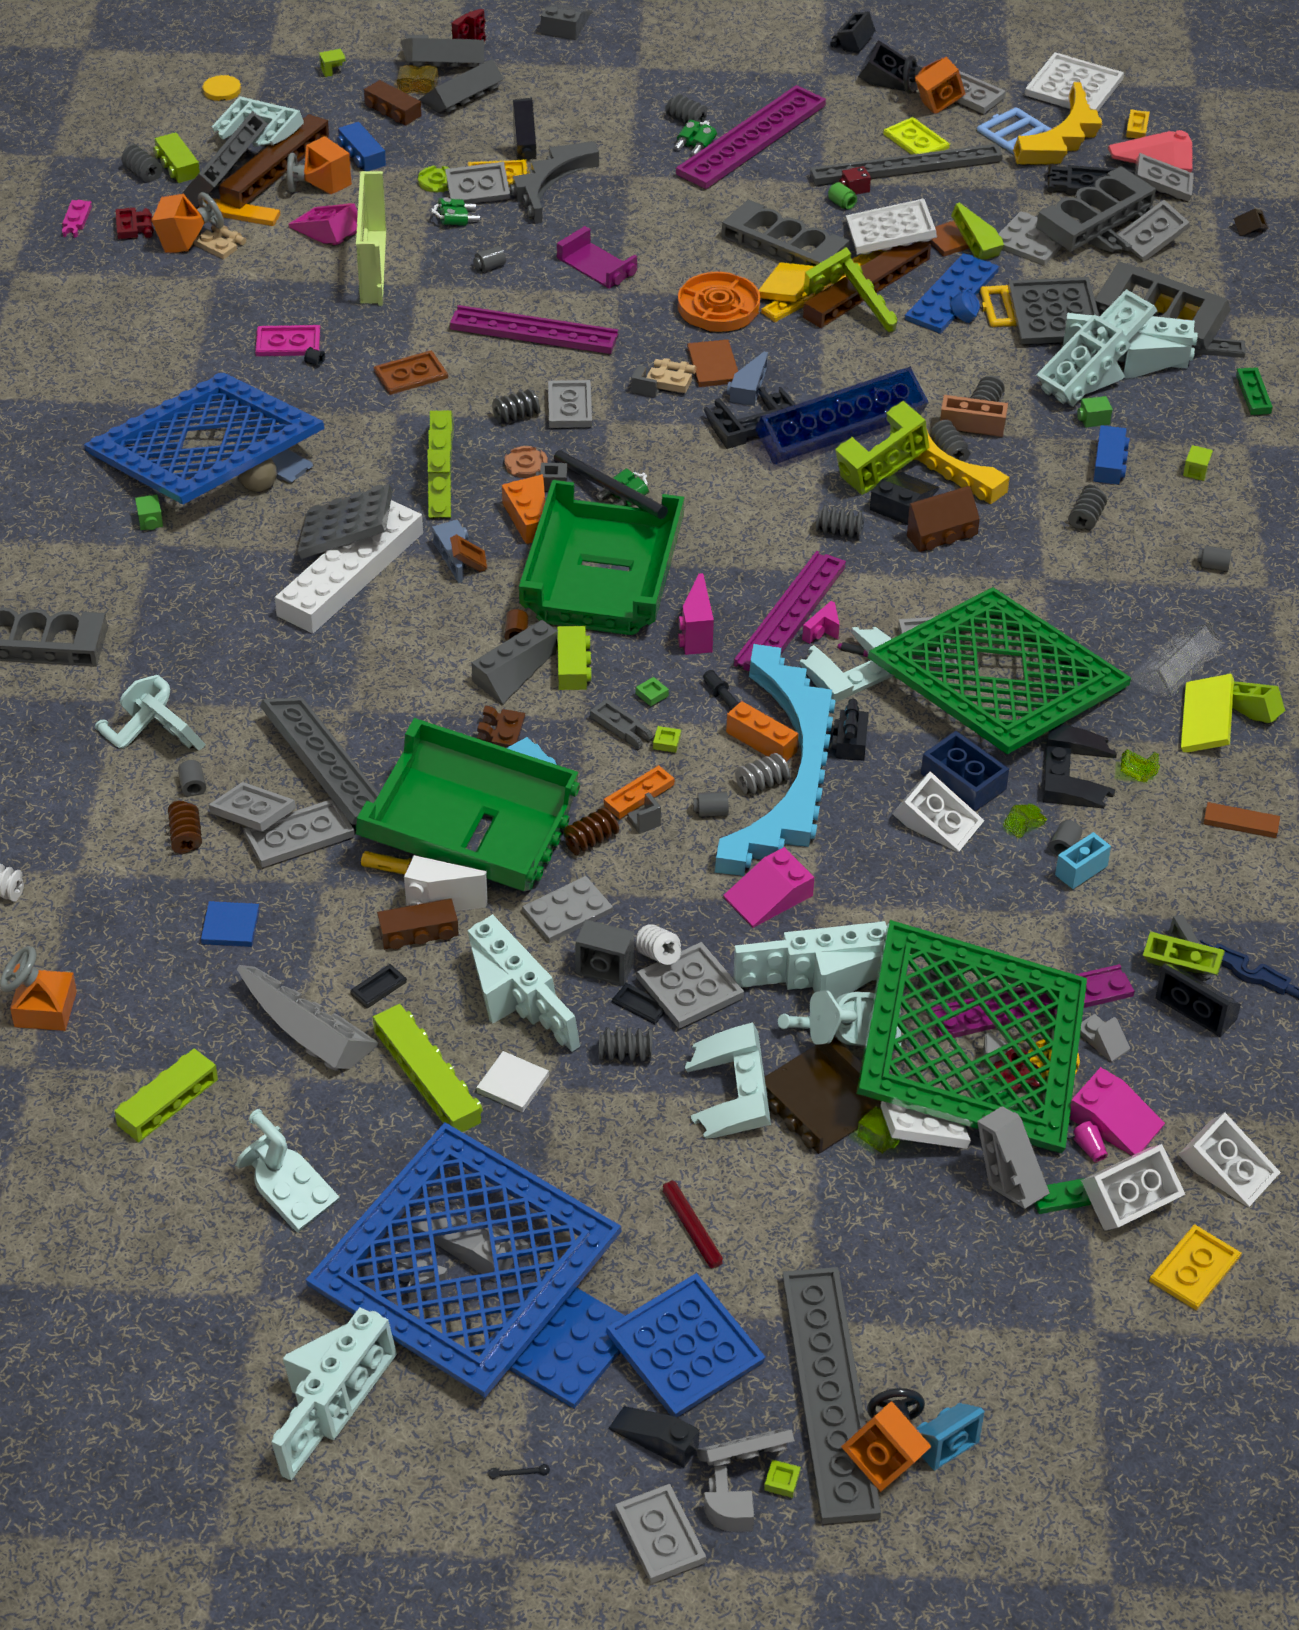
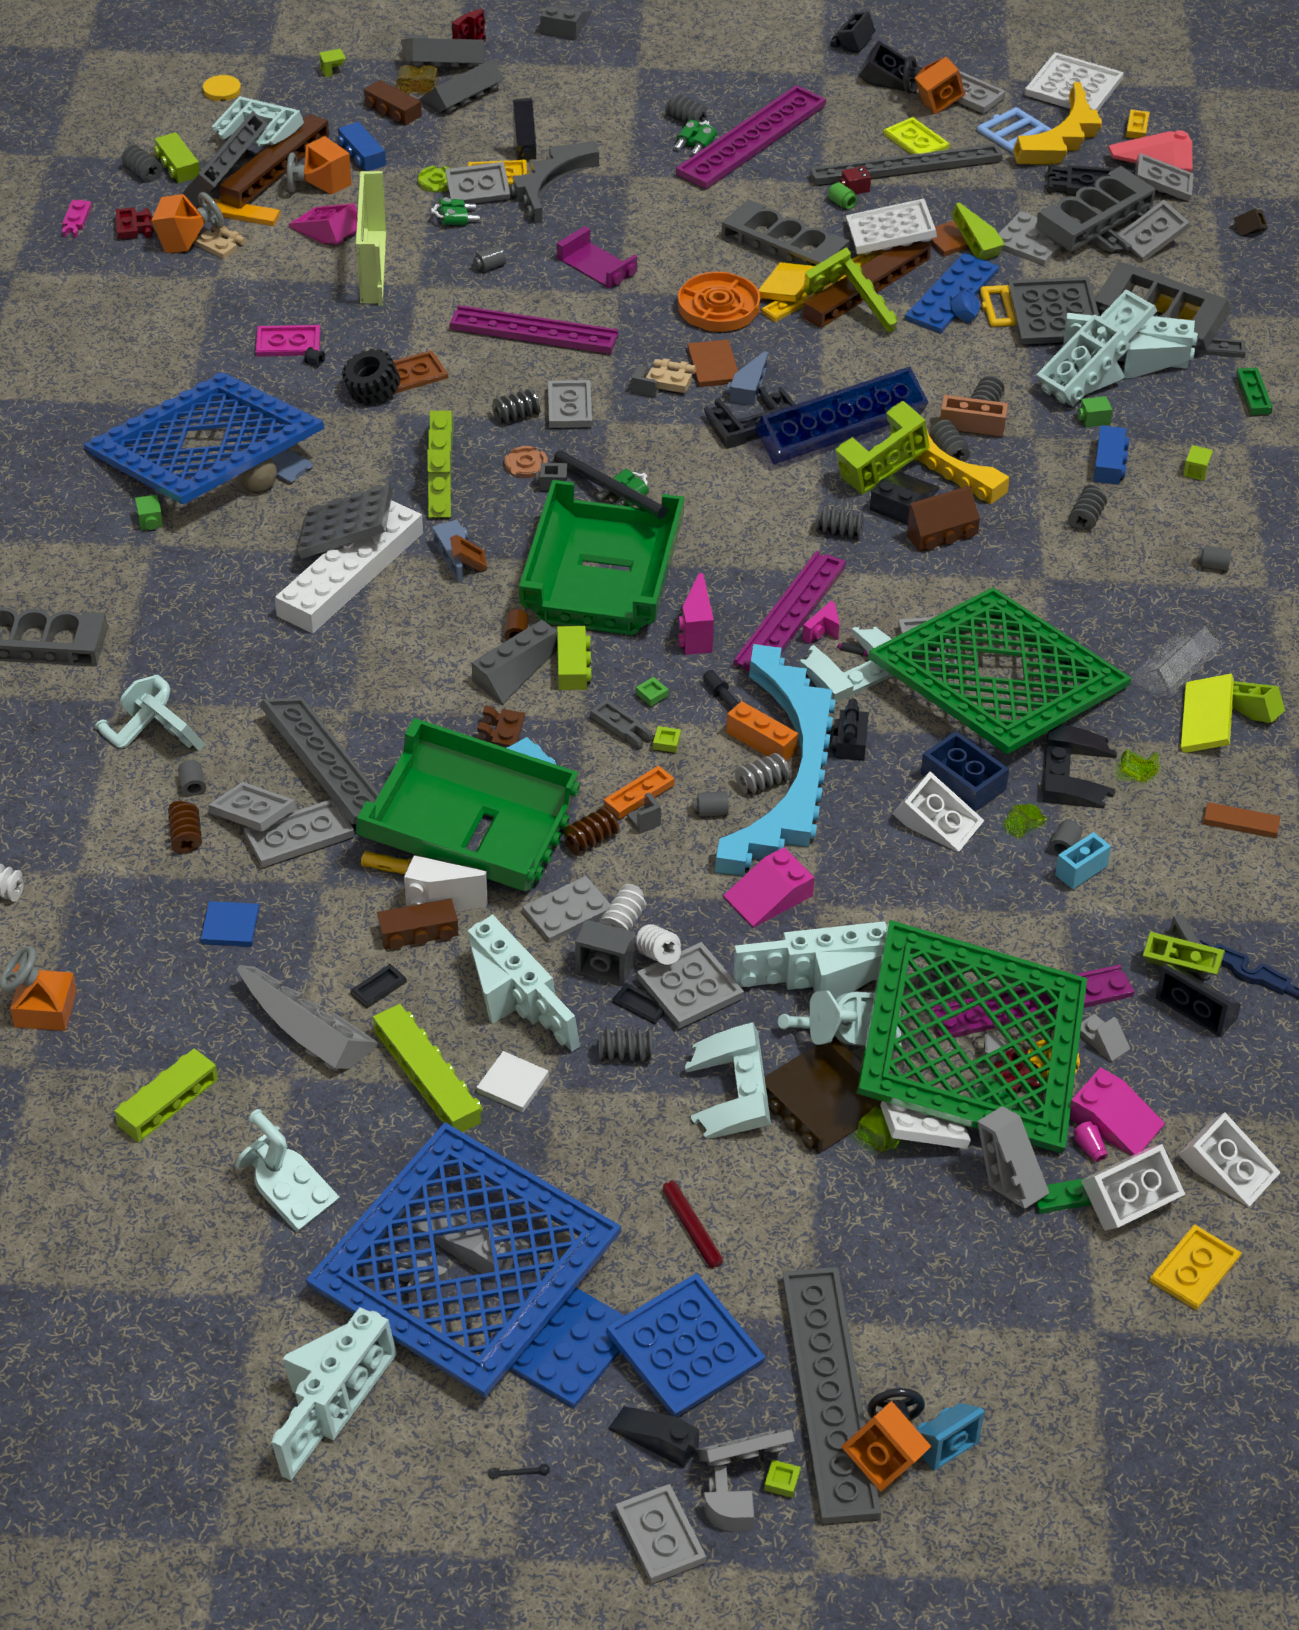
(371, 376): none -> black tyre
(524, 504): orange wedge -> none
(625, 908): none -> white piece

